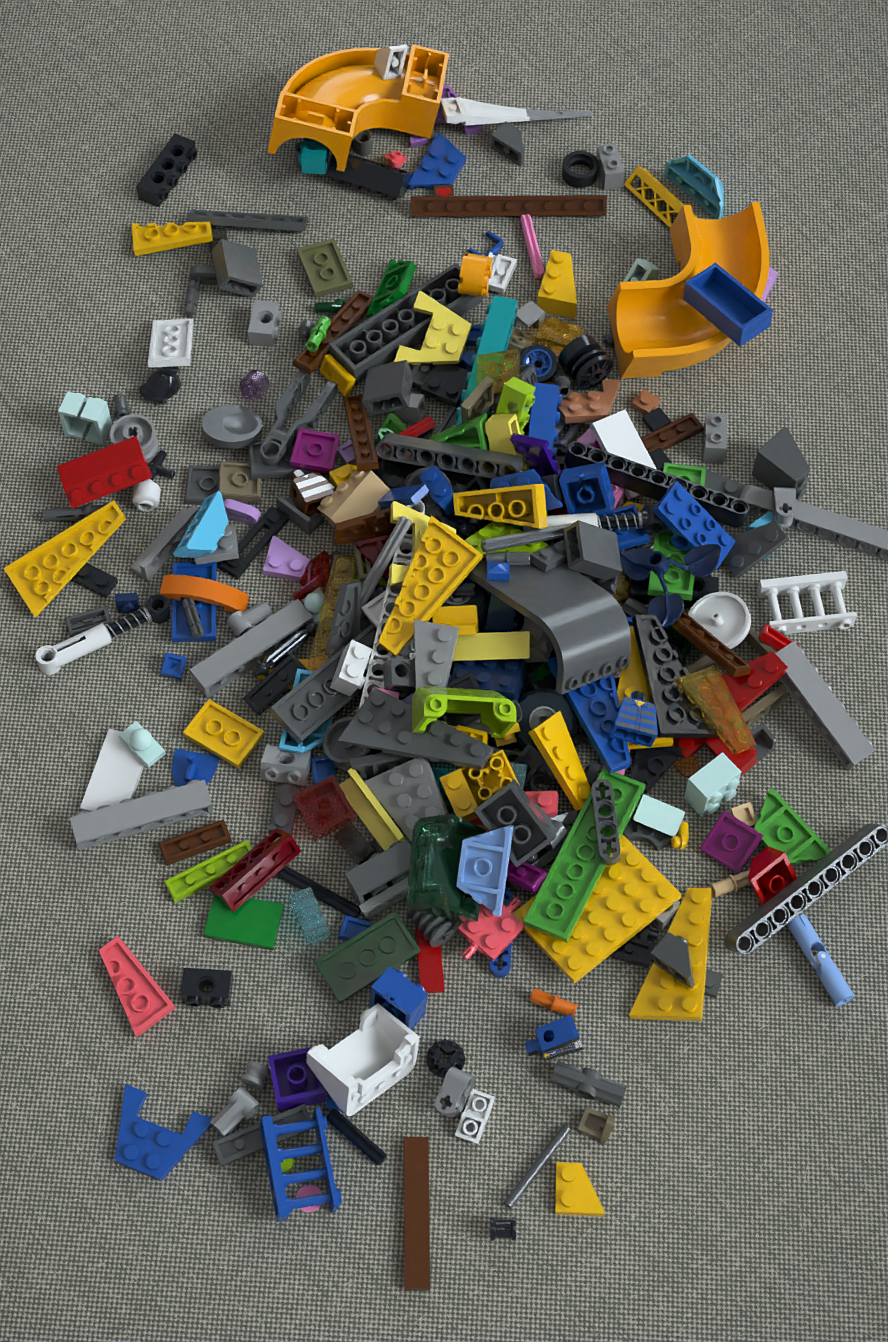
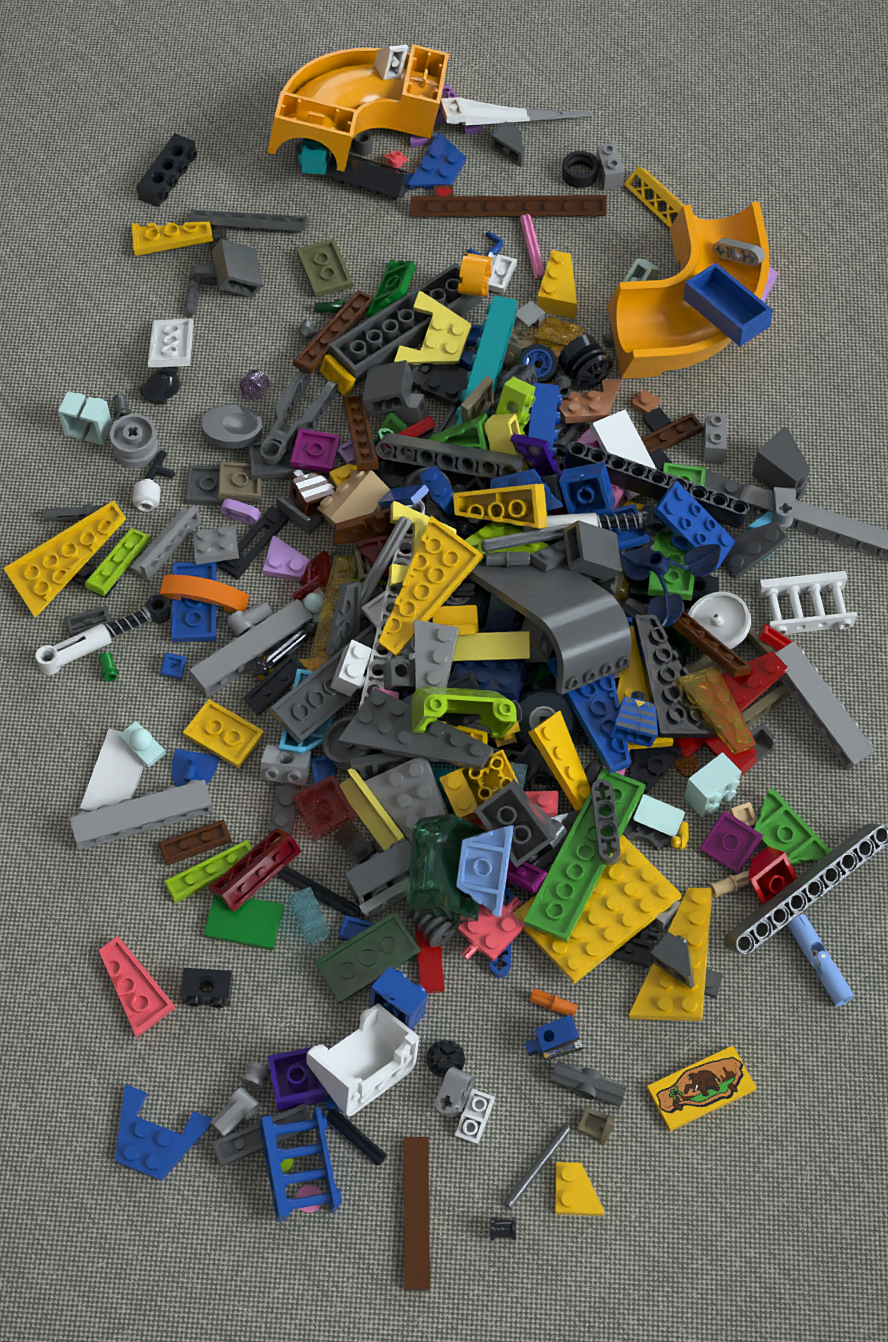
(104, 472): red slope -> none
(109, 671): none -> green pin
(117, 561): none -> lime tile
(127, 602): dark blue plate -> none
(192, 618): dark grey axle -> none
(204, 529): medium azure wedge -> none
(264, 323): light grey brick -> none
(318, 334): bright green pin -> none
(498, 366): clear yellow plate -> none
(498, 571): blue tile -> none
(697, 183): medium azure wedge -> none
(701, 1088): none -> tile
(751, 253): none -> light grey beam

